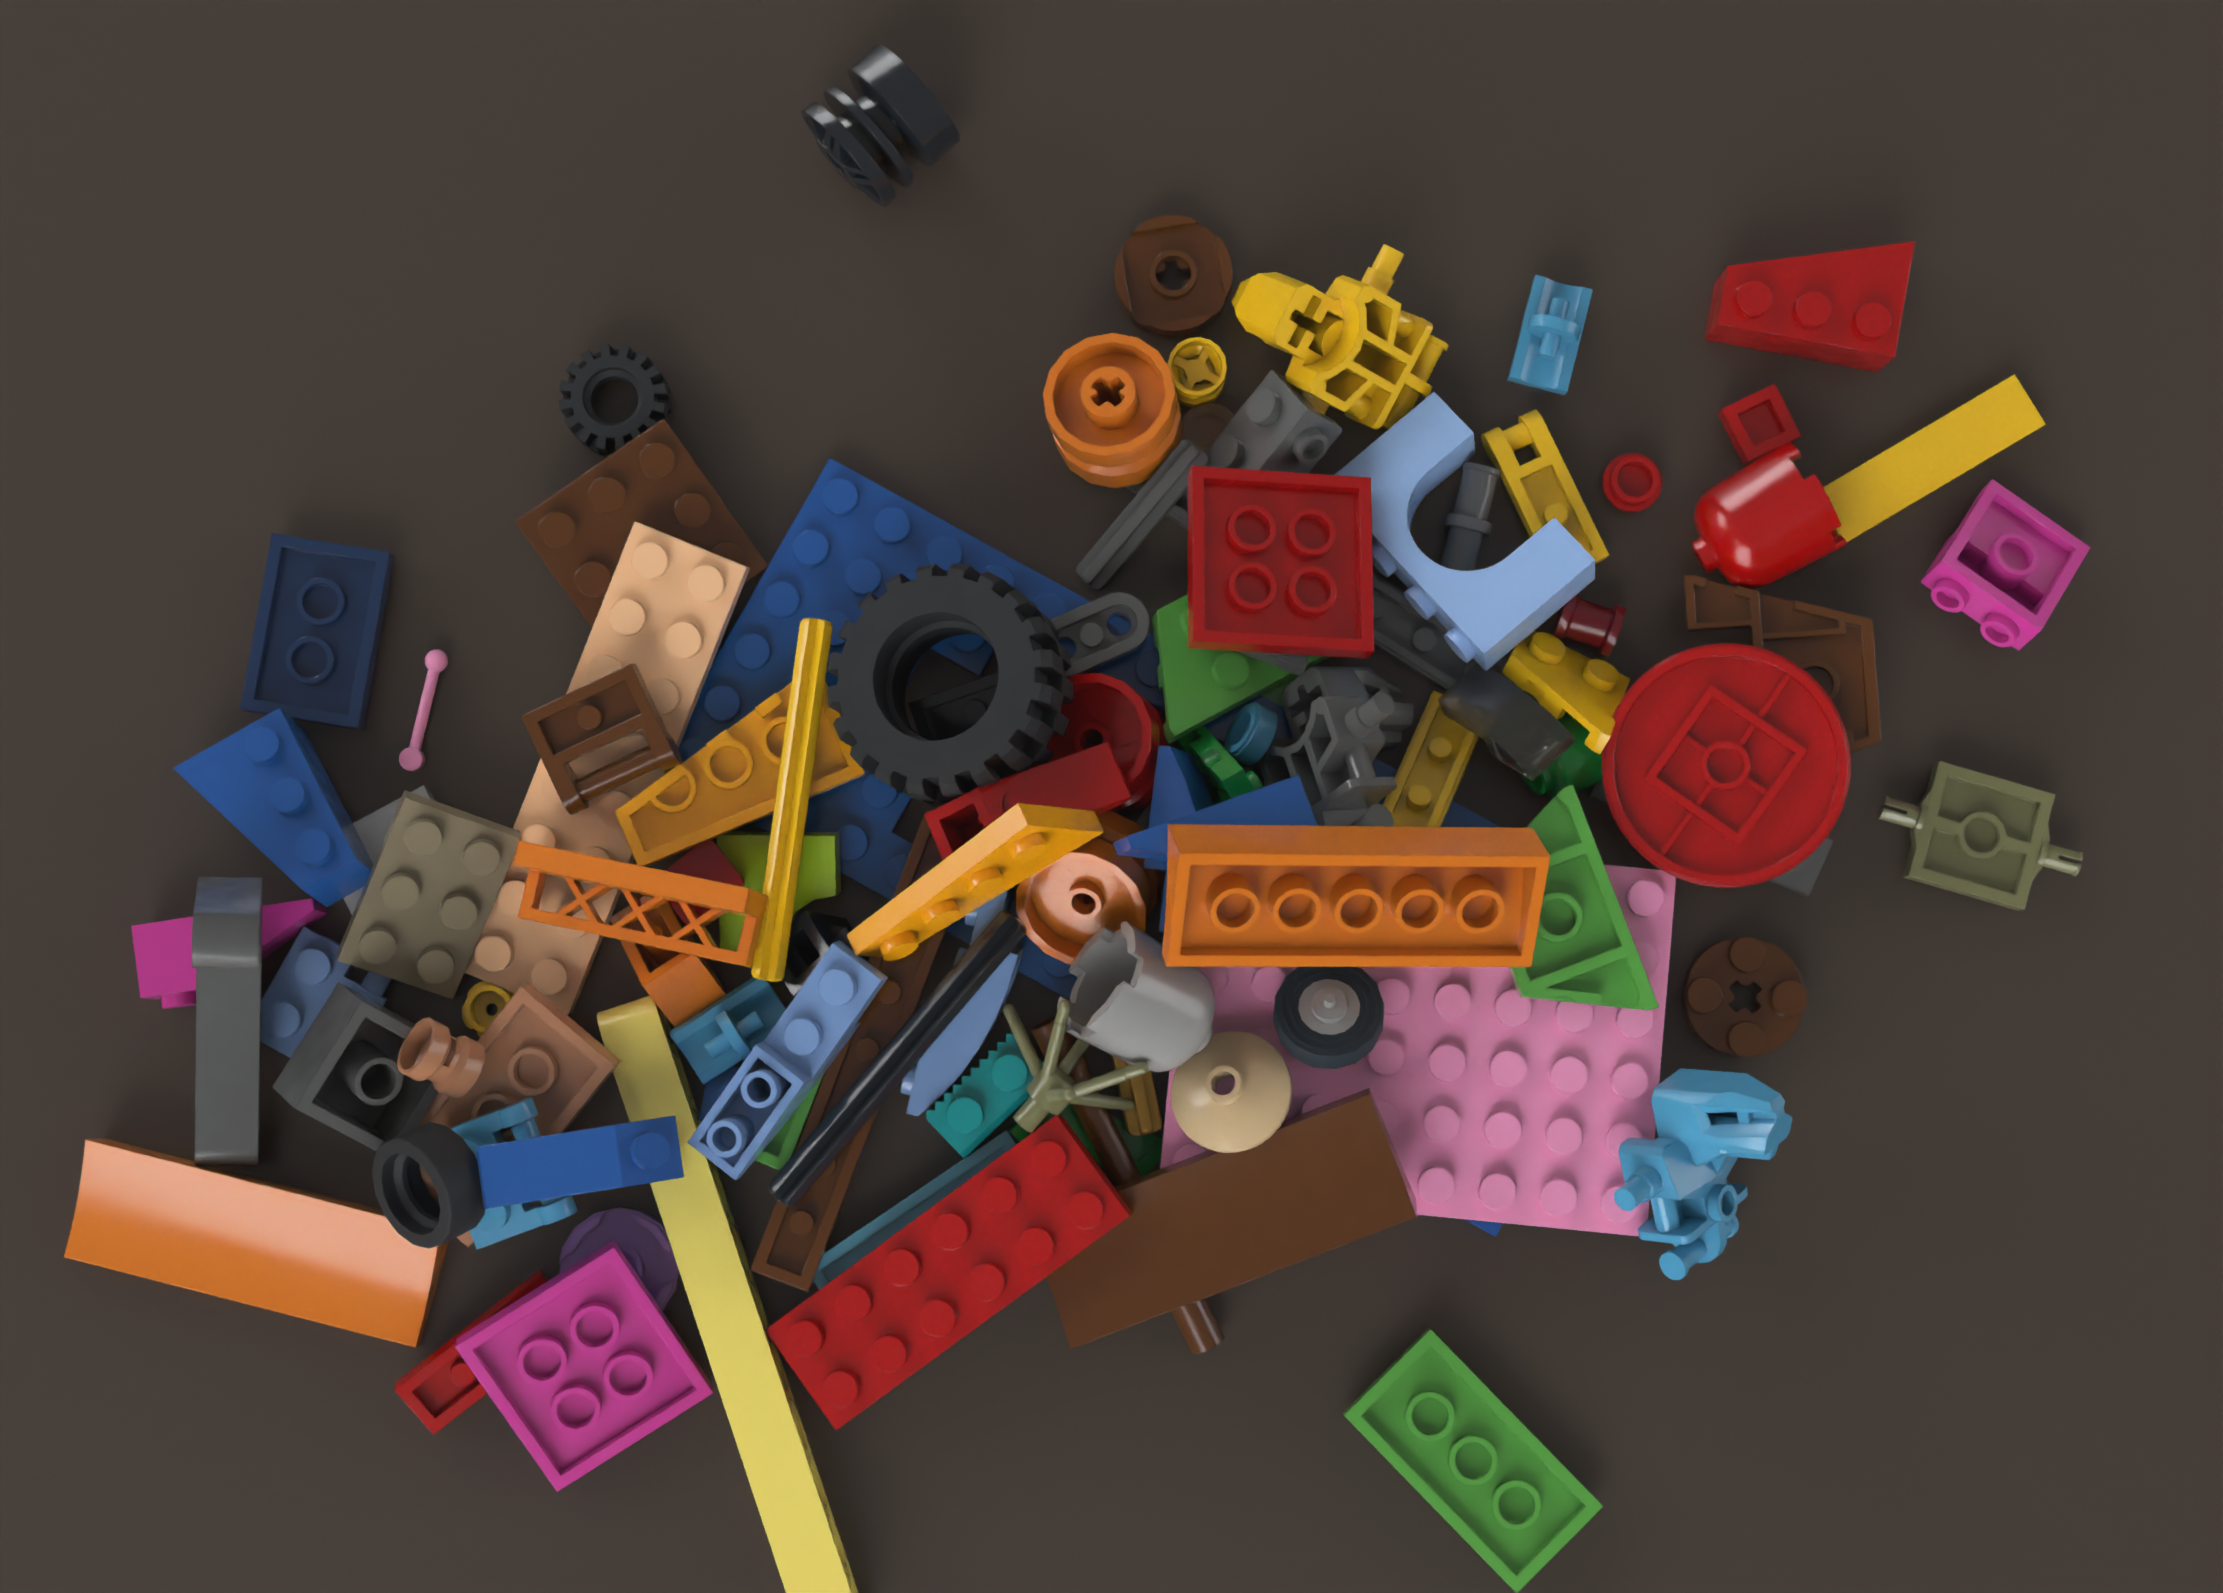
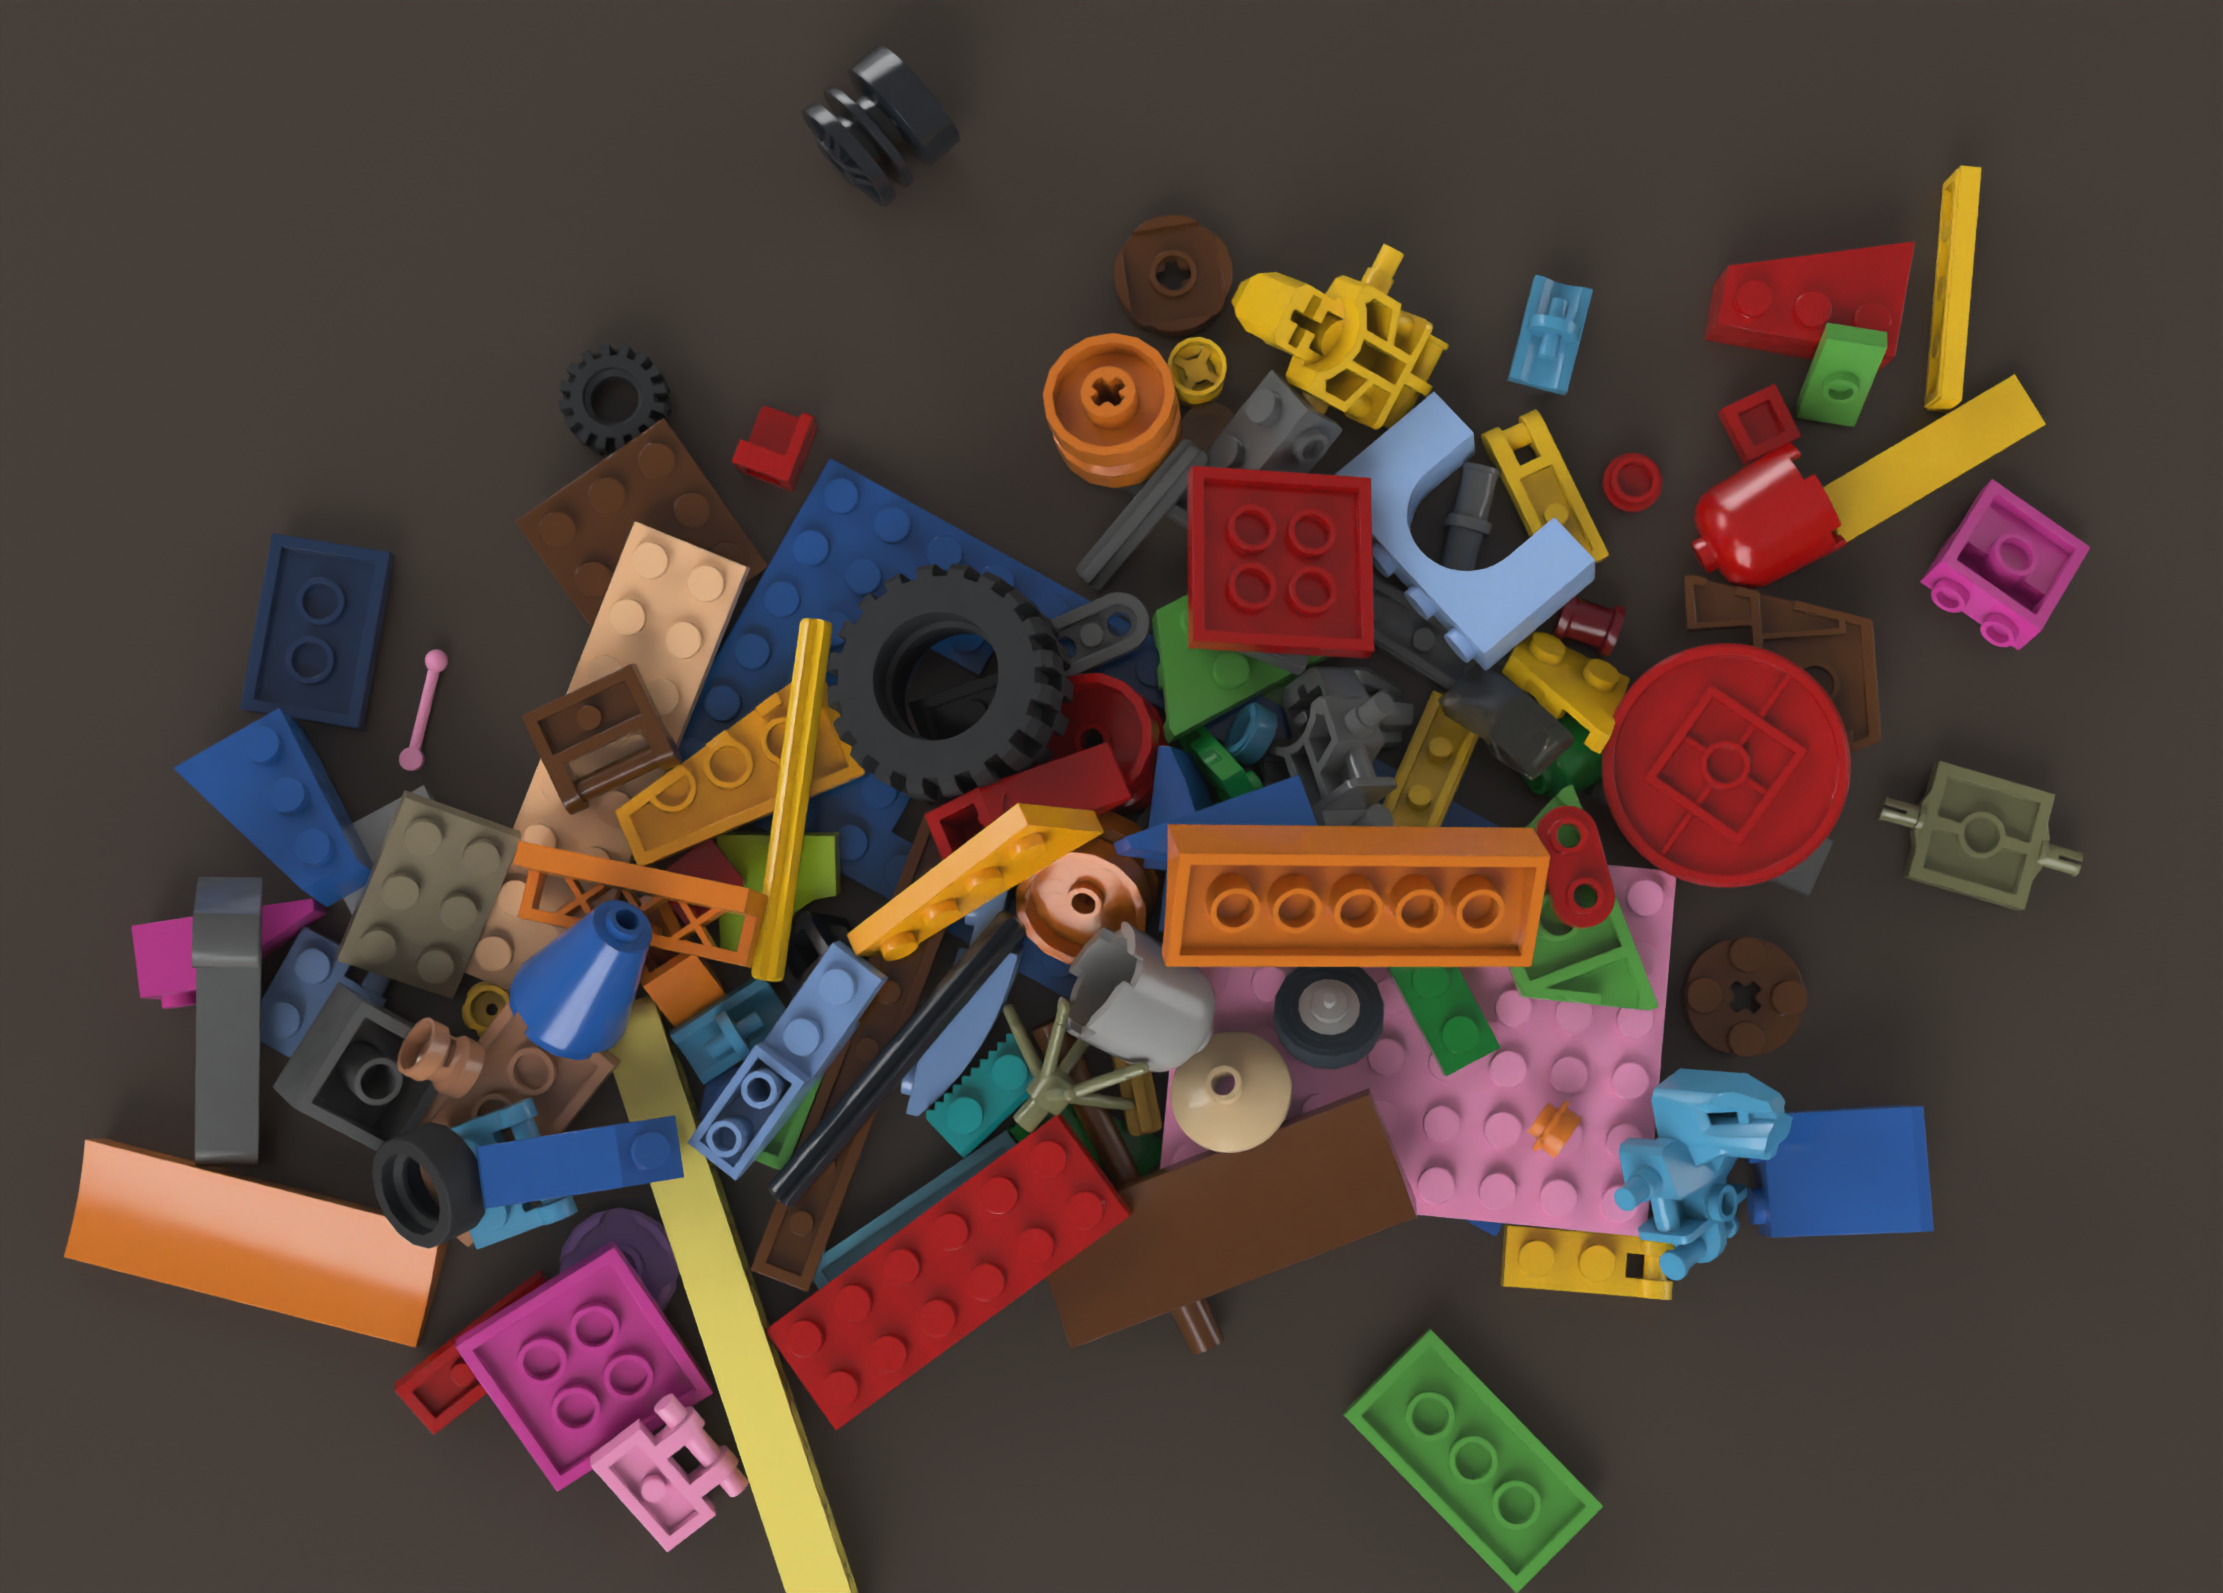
(584, 982): none -> blue cone
(653, 1482): none -> bright pink plate
(776, 448): none -> red panel
(1445, 1015): none -> green plate
(1553, 1128): none -> orange plate
(1576, 866): none -> red plate
(1581, 1262): none -> yellow plate
(1841, 374): none -> bright green plate
(1845, 1175): none -> blue slope
(1952, 289): none -> yellow tile

